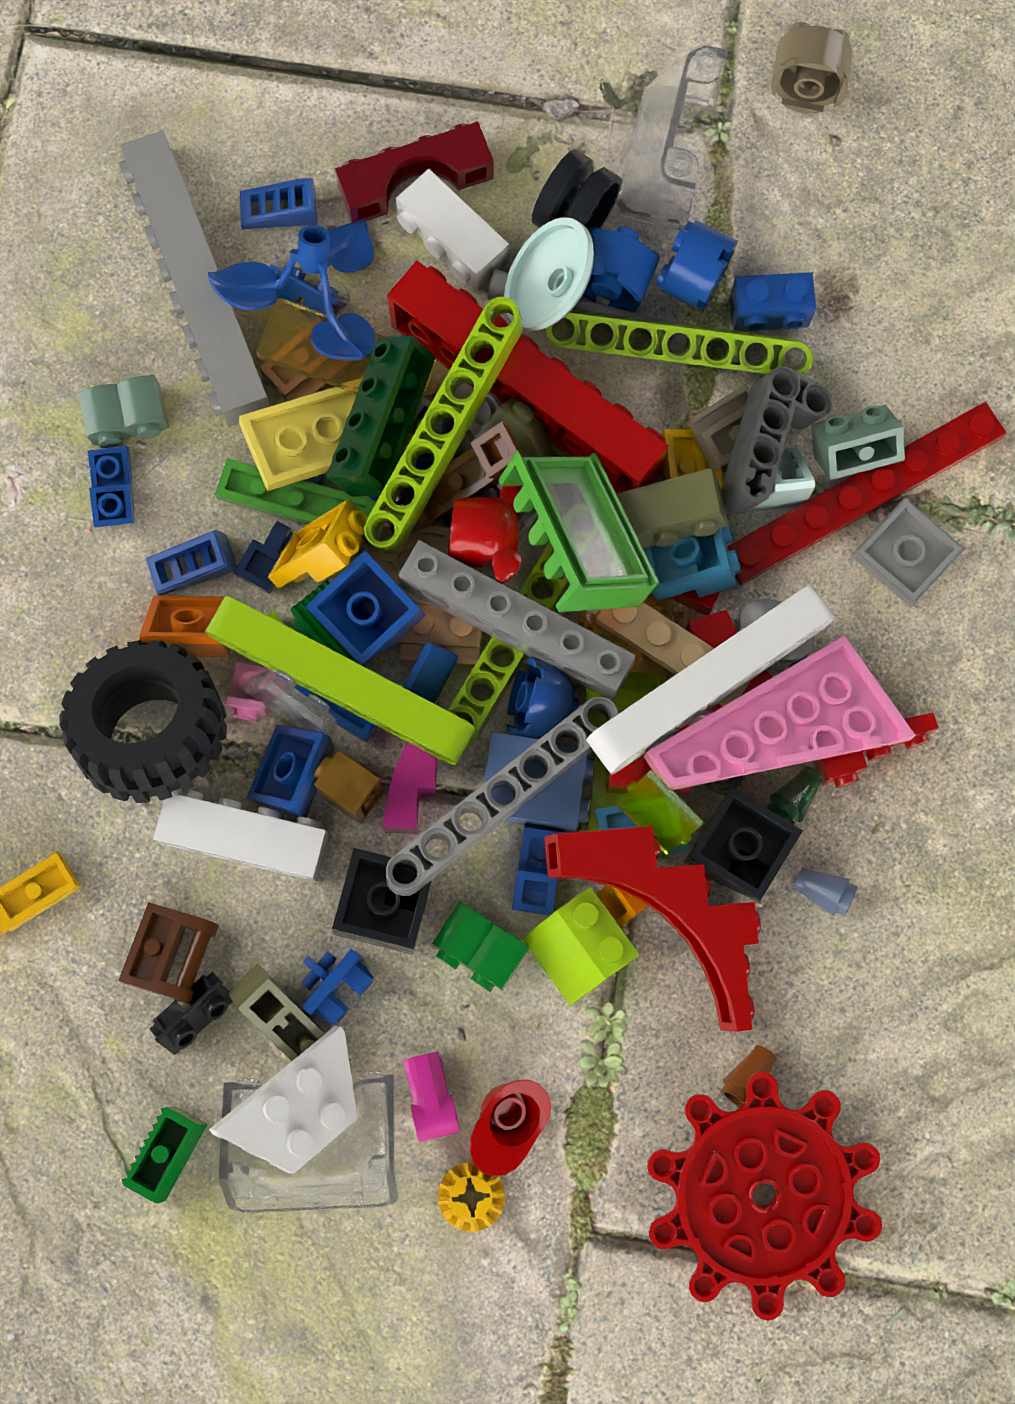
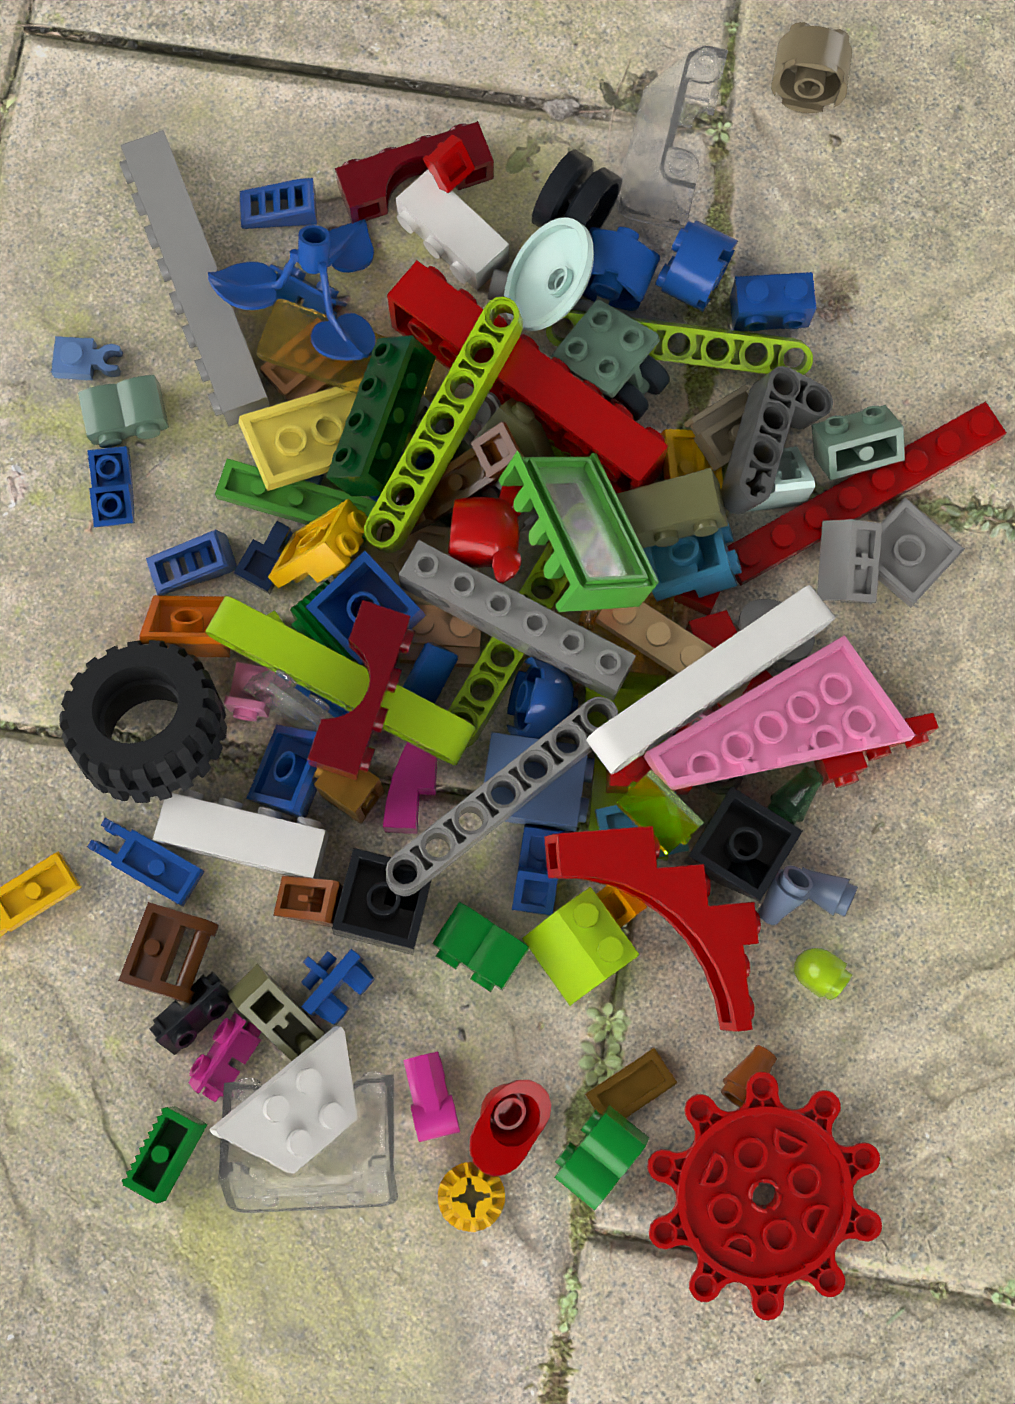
(80, 357): none -> medium blue plate
(150, 863): none -> blue hinge
(230, 1041): none -> dark pink hinge
(308, 900): none -> dark orange slope
(344, 741): none -> dark red arch
(449, 163): none -> red tile
(600, 1157): none -> green brick
(614, 357): none -> sand green plate
(633, 1085): none -> pearl gold tile
(786, 893): none -> sand blue cone
(821, 972): none -> lime piece
(849, 561): none -> light grey hinge

